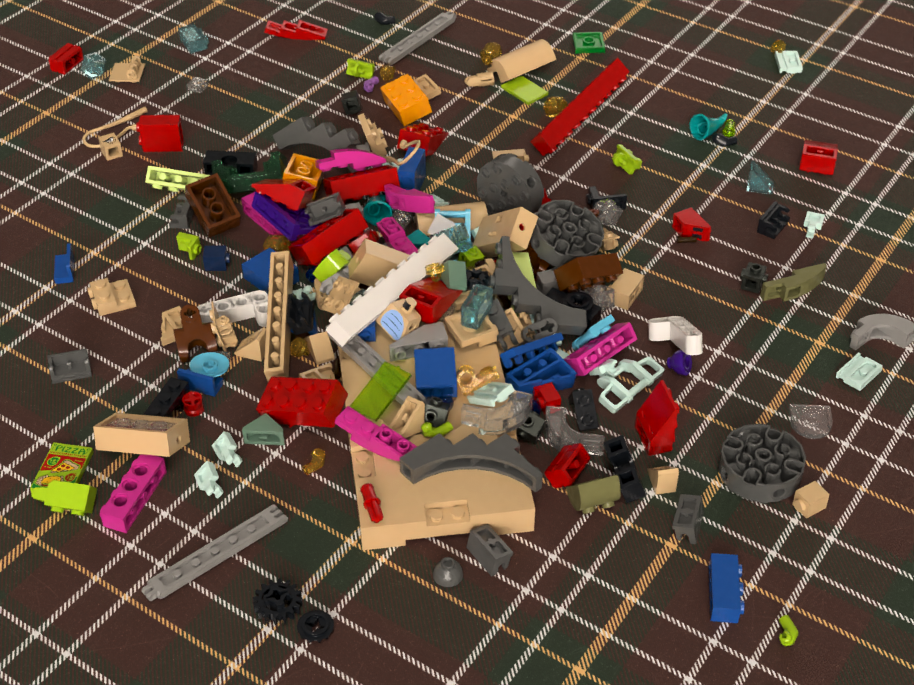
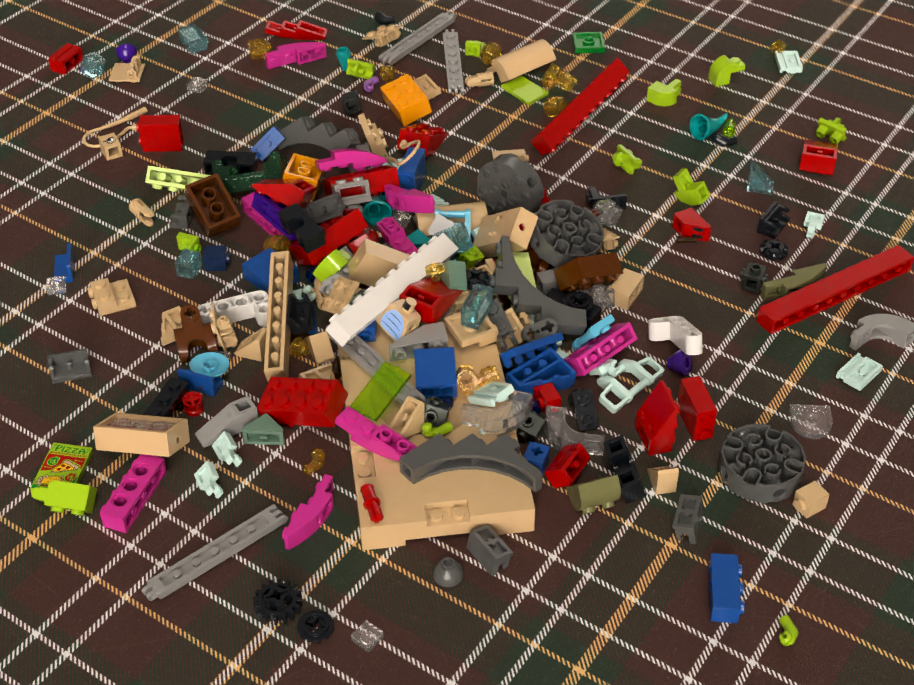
(56, 285): none -> clear plate
(126, 52): none -> dark purple brick
(141, 211): none -> tan hinge
(188, 263): none -> clear light blue brick
(229, 419): none -> light grey slope
(258, 48): none -> clear yellow plate
(268, 143): none -> panel
(295, 52): none -> dark pink slope
(308, 233): none -> black arch
(310, 516): none -> dark pink slope
(343, 54): none -> teal cone
(357, 181): none -> light grey window
(367, 636): none -> clear plate
(384, 35): none -> tan hinge
(453, 61): none -> light grey hinge
(473, 48): none -> lime bracket
(538, 455): none -> blue brick
(556, 75): none -> clear yellow plate
(664, 94): none -> lime brick
(690, 192): none -> lime brick
(696, 408): none -> red brick
(722, 68): none -> lime brick
(774, 254): none -> black gear
(832, 128): none -> lime hips
(834, 289): none -> red brick

